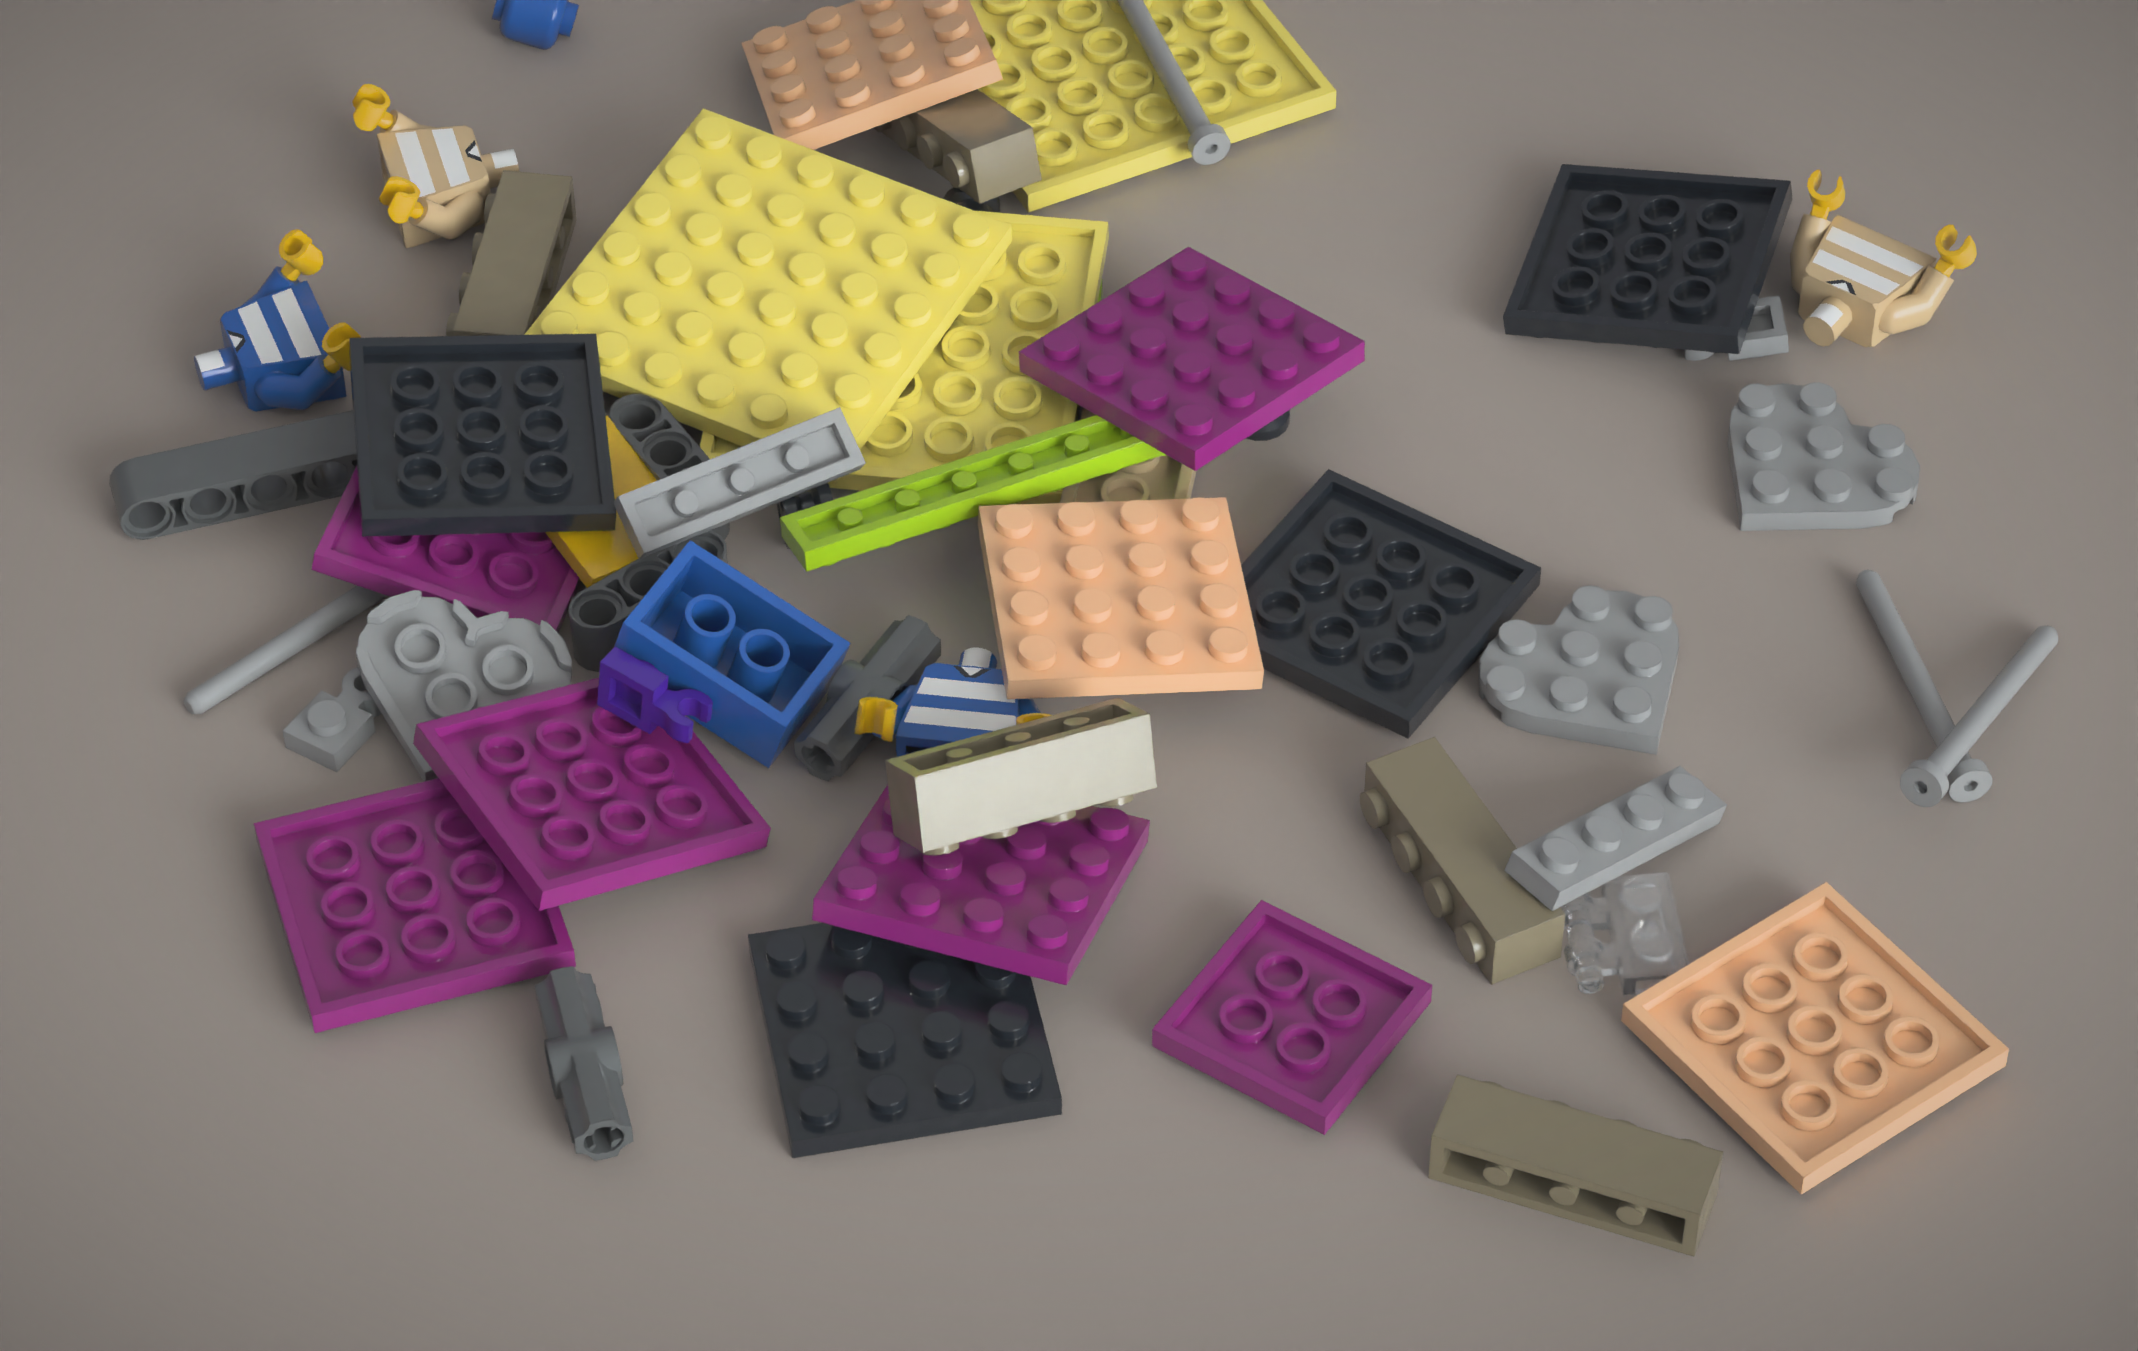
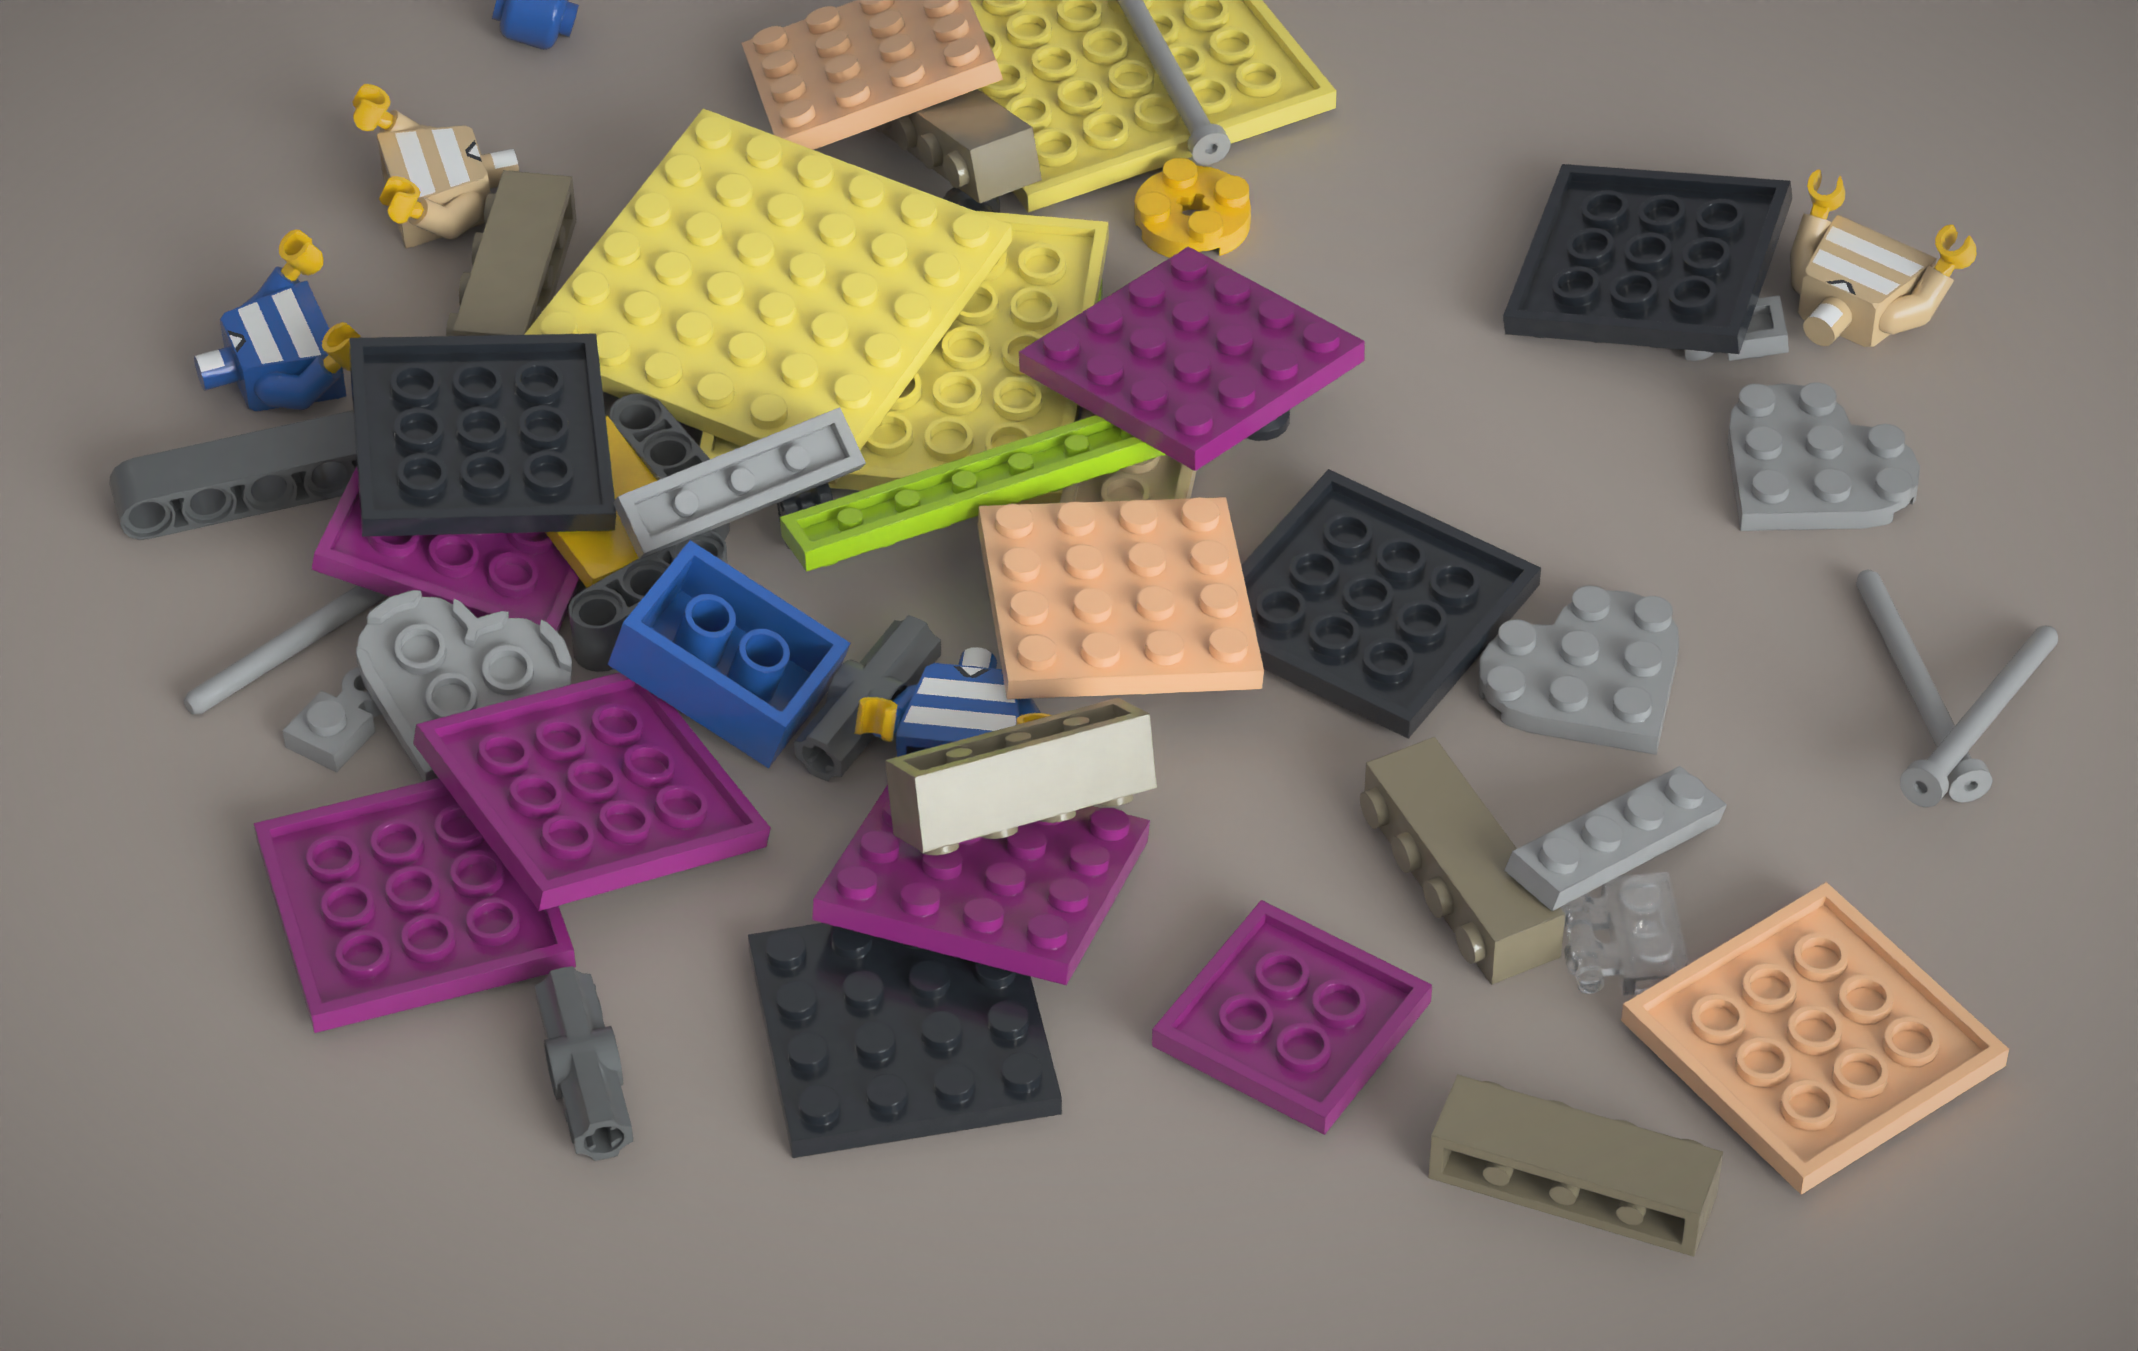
(641, 697): dark purple plate -> none
(1221, 204): none -> yellow plate

